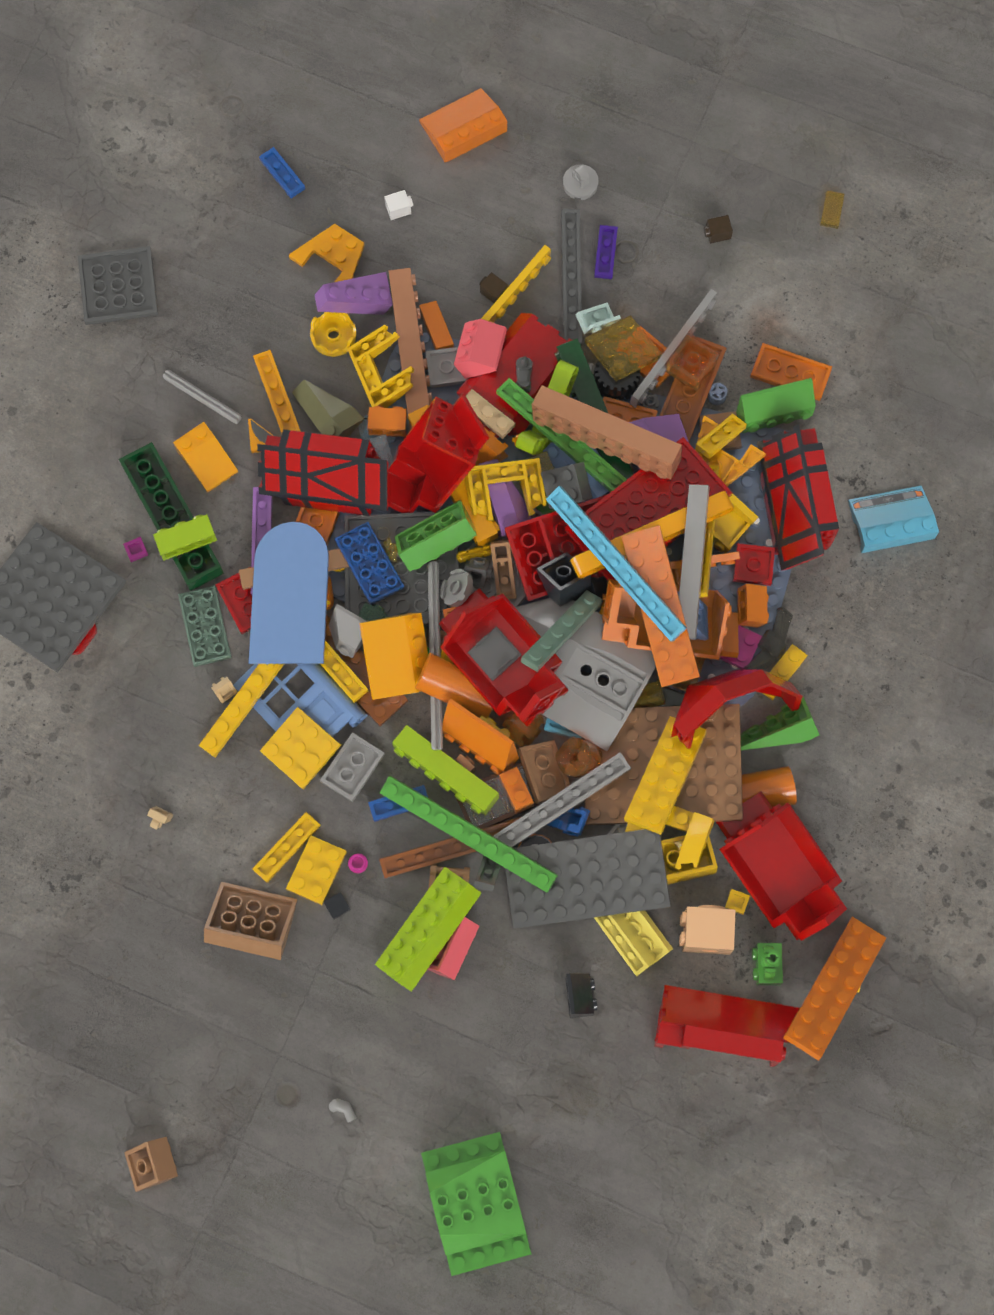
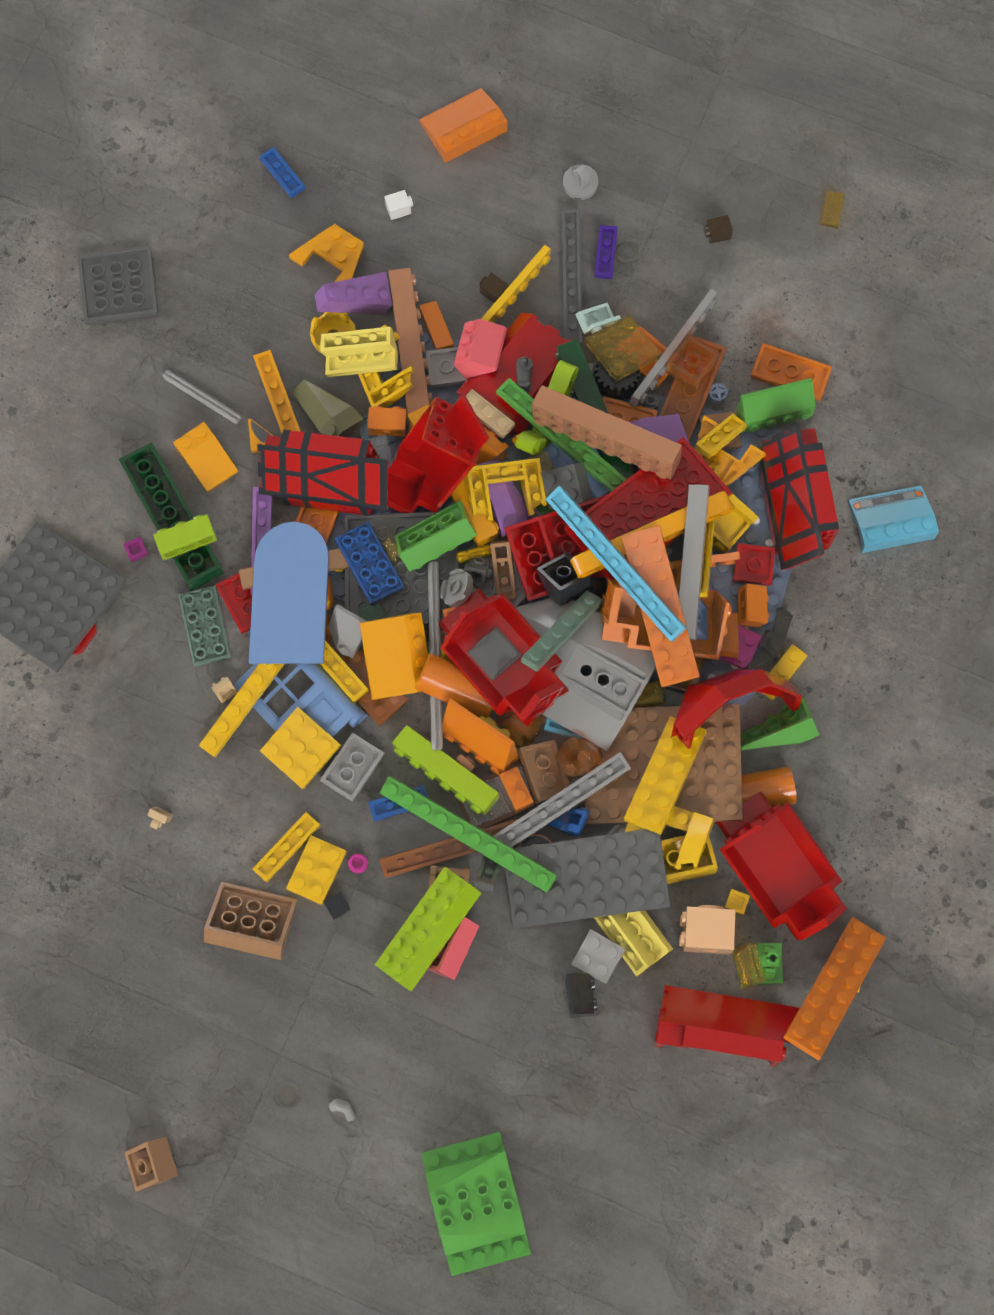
(359, 351): none -> light yellow slope
(598, 956): none -> light grey plate
(748, 965): none -> clear yellow tile

